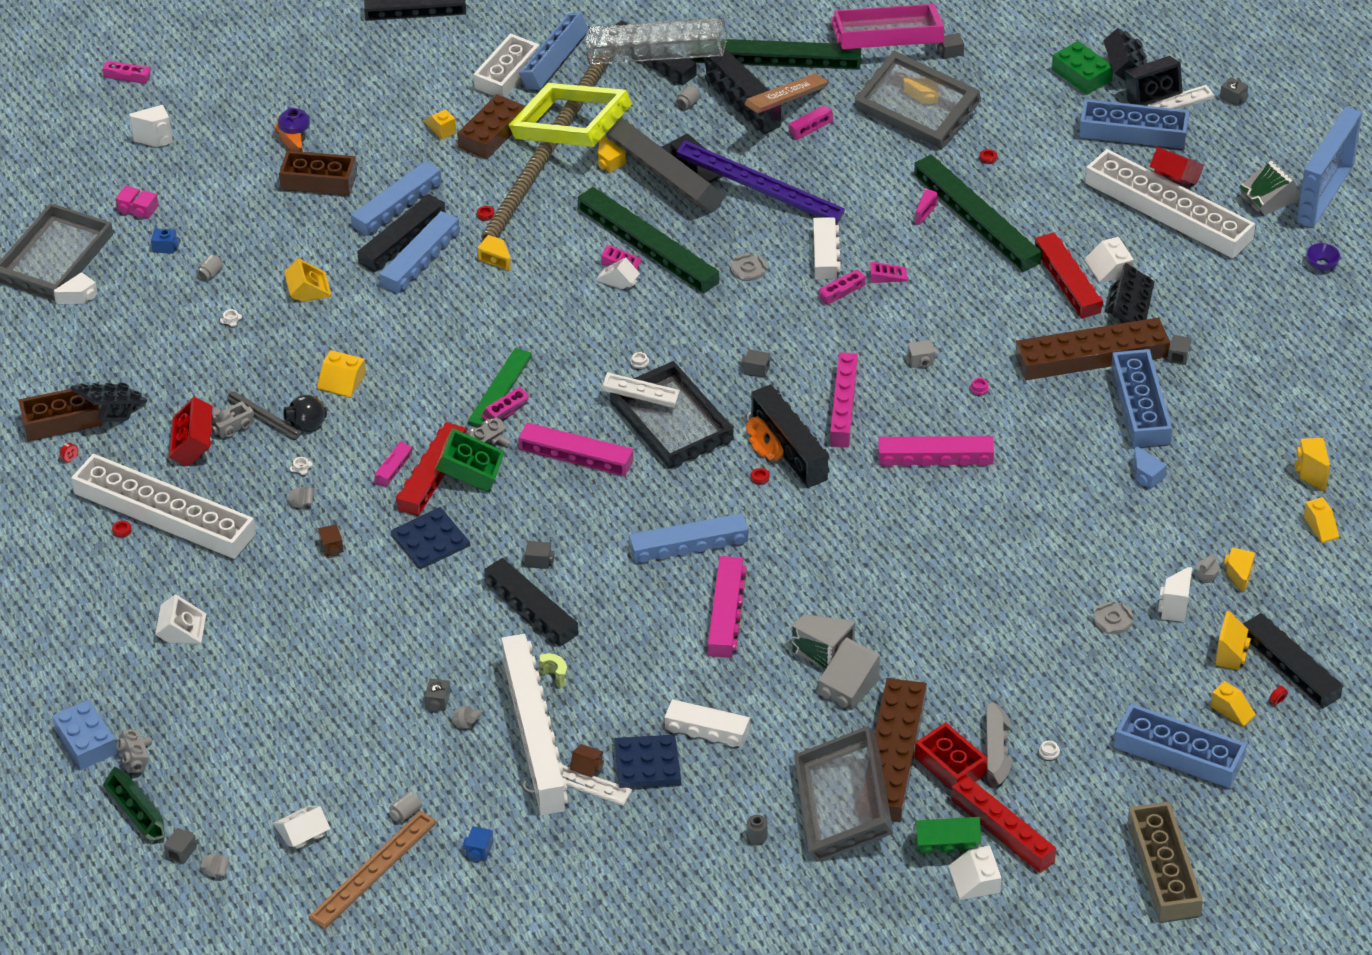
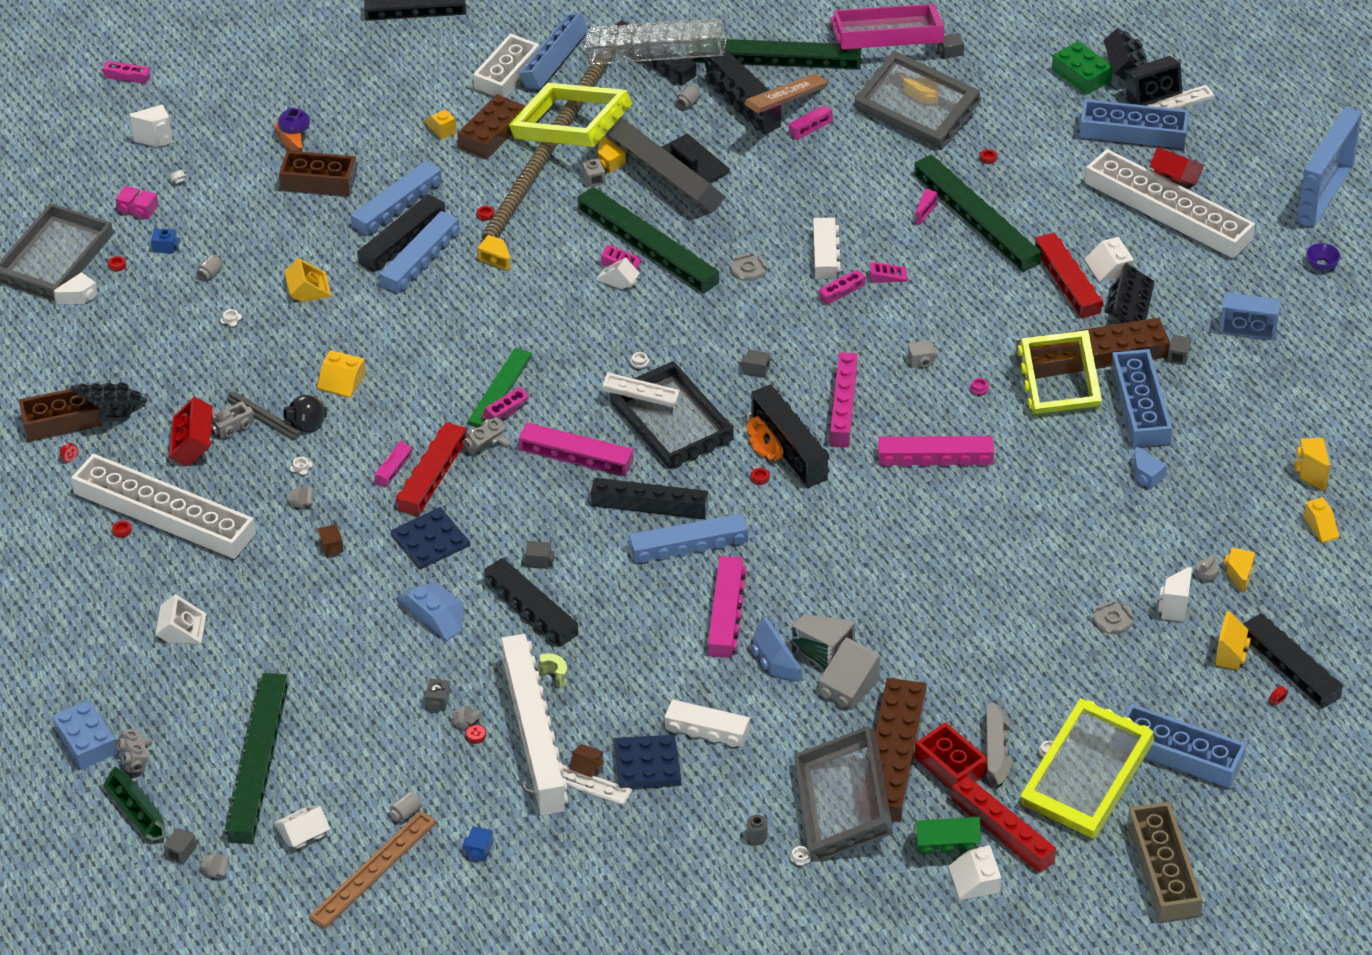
(117, 263): none -> red tile
(178, 176): none -> white plate
(257, 758): none -> dark green brick
(435, 608): none -> medium blue wedge
(470, 460): green brick -> none
(475, 734): none -> tile
(593, 172): none -> light grey brick
(649, 498): none -> black brick
(759, 182): dark purple plate -> none
(774, 653): none -> medium blue wedge
(800, 851): none -> white plate
(1087, 768): none -> window
(1089, 368): none -> neon yellow window
(1232, 704): yellow slope -> none
(1234, 91): dark grey brick -> none
(1249, 316): none -> medium blue brick
(1269, 189): slope -> none

